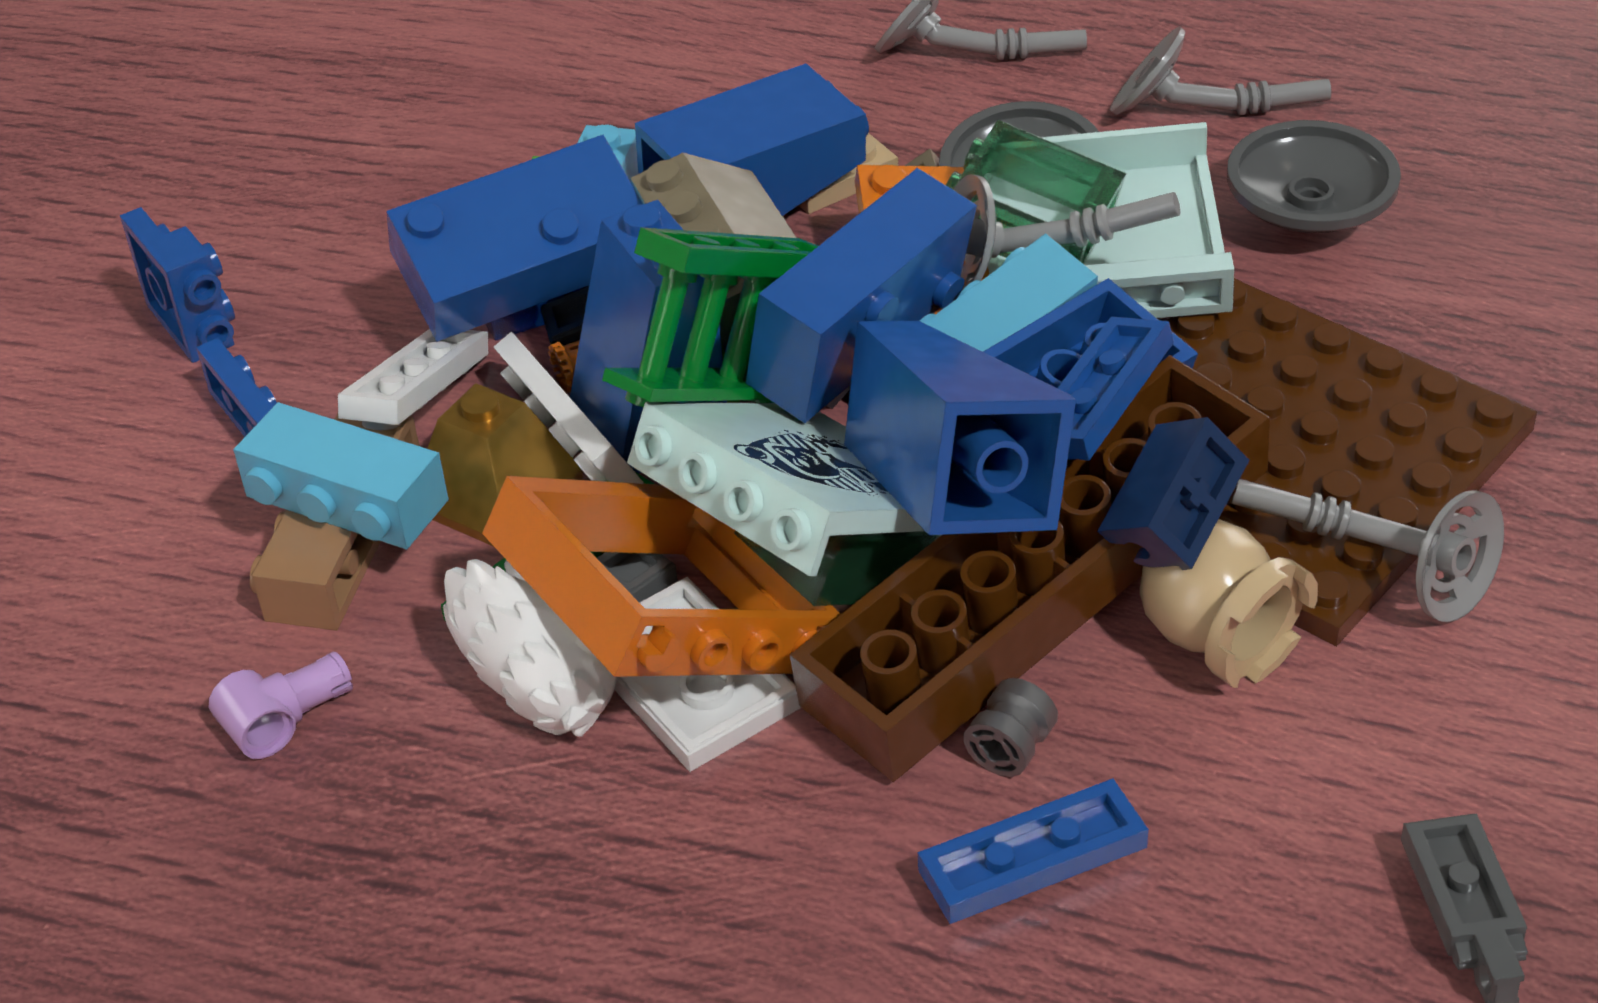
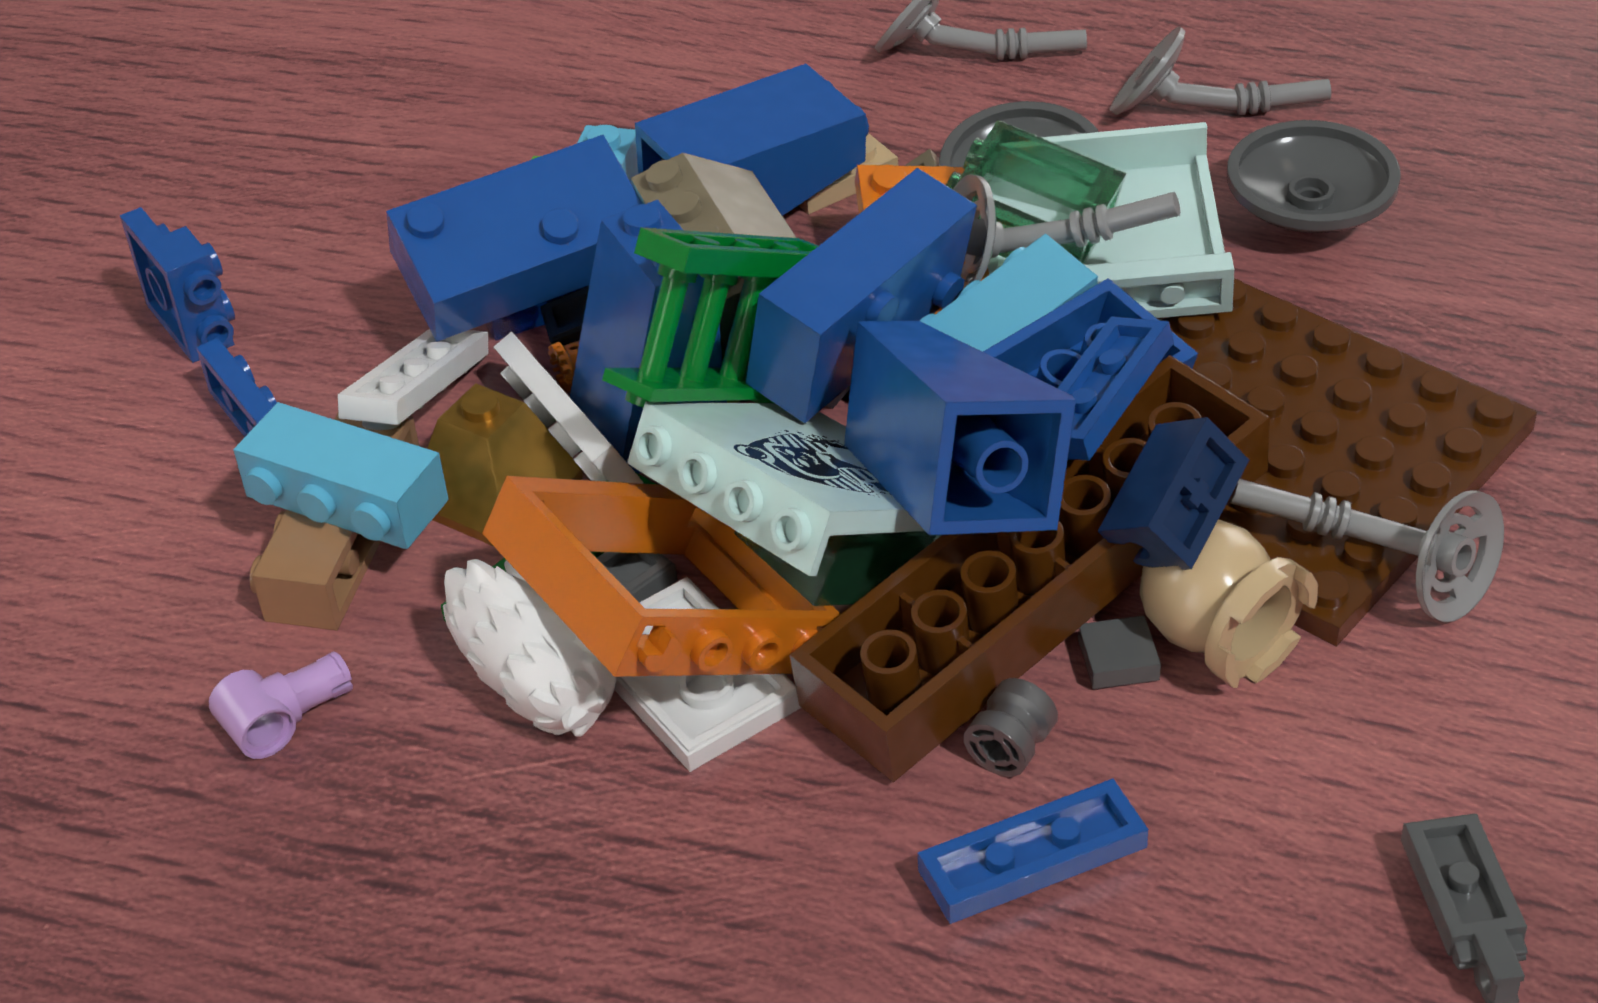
(1119, 652): none -> dark grey tile

